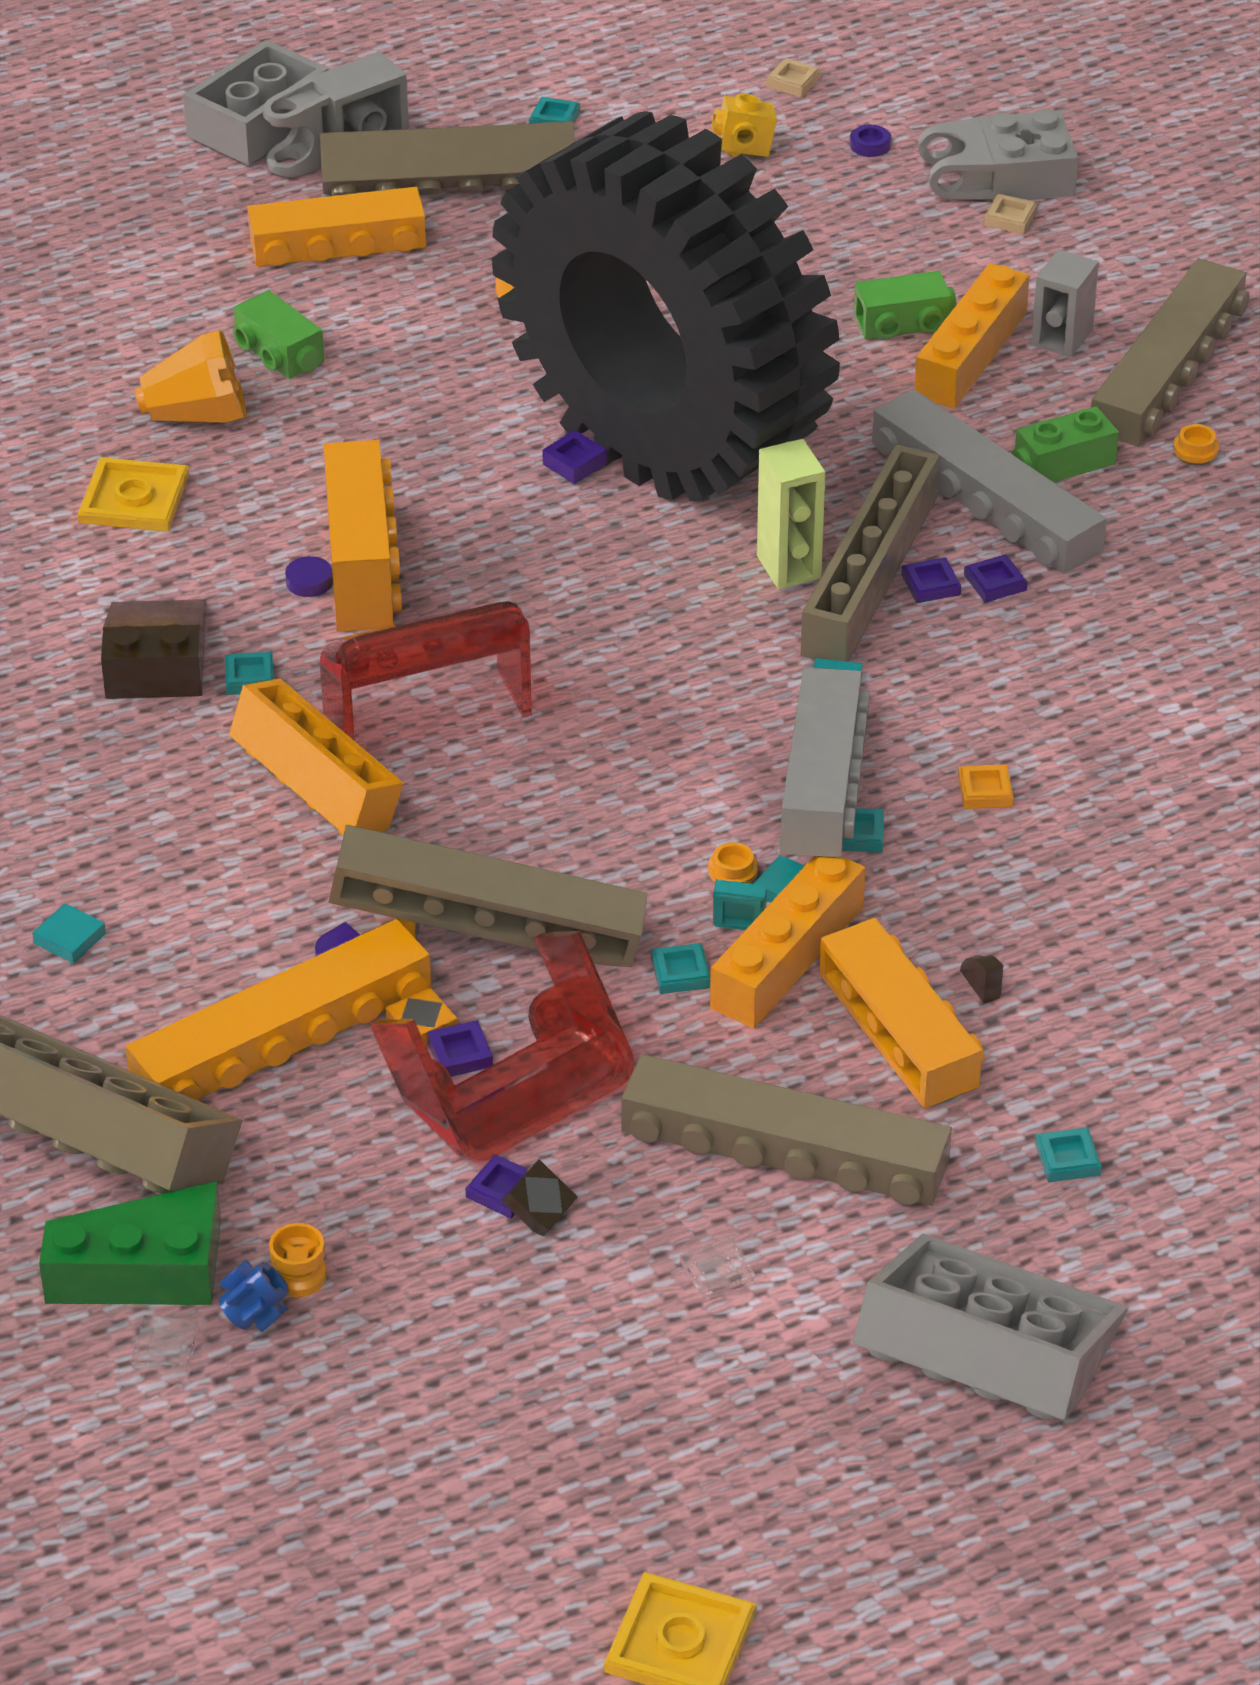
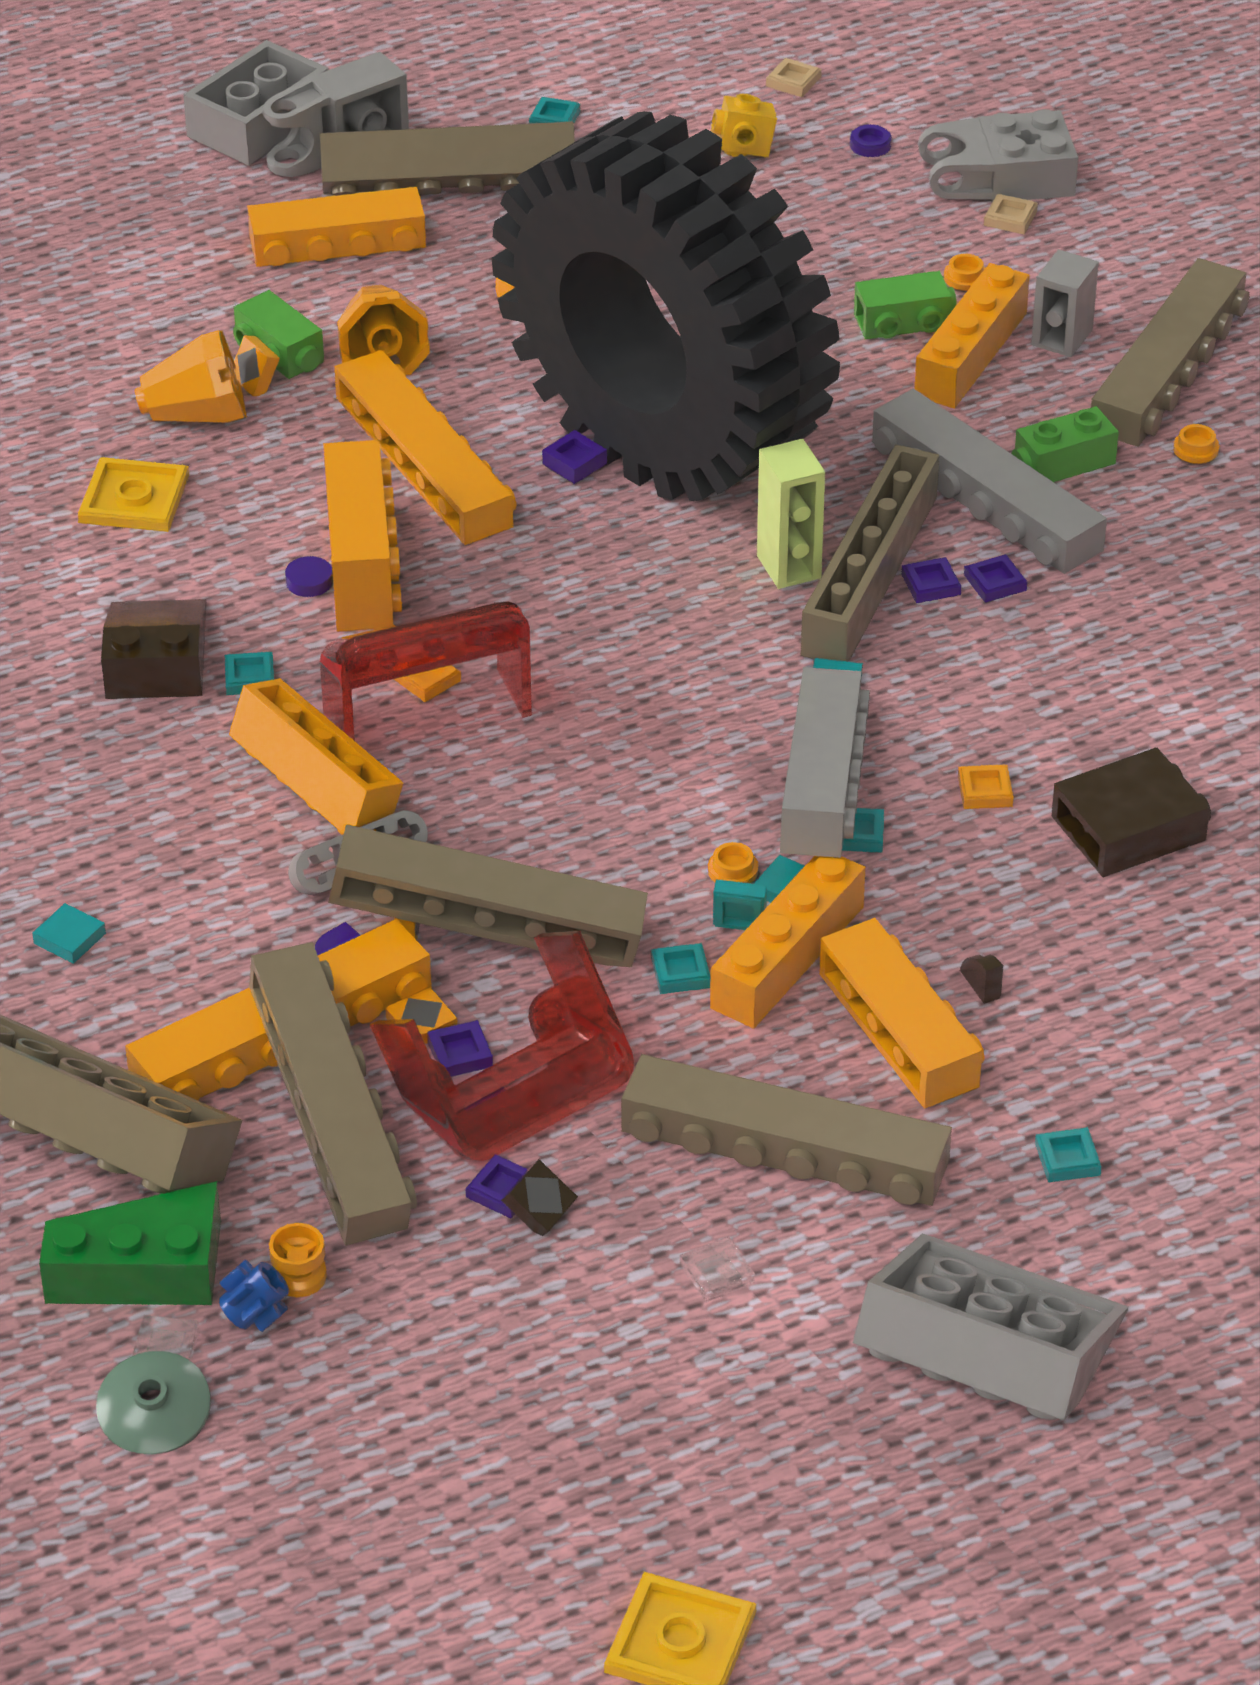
(157, 1423): none -> sand green dish
(255, 365): none -> light orange tile
(322, 853): none -> light grey beam
(330, 1093): none -> dark tan brick
(384, 321): none -> light orange cone
(425, 447): none -> light orange brick
(431, 683): none -> light orange tile
(963, 271): none -> light orange plate
(1130, 811): none -> dark brown brick

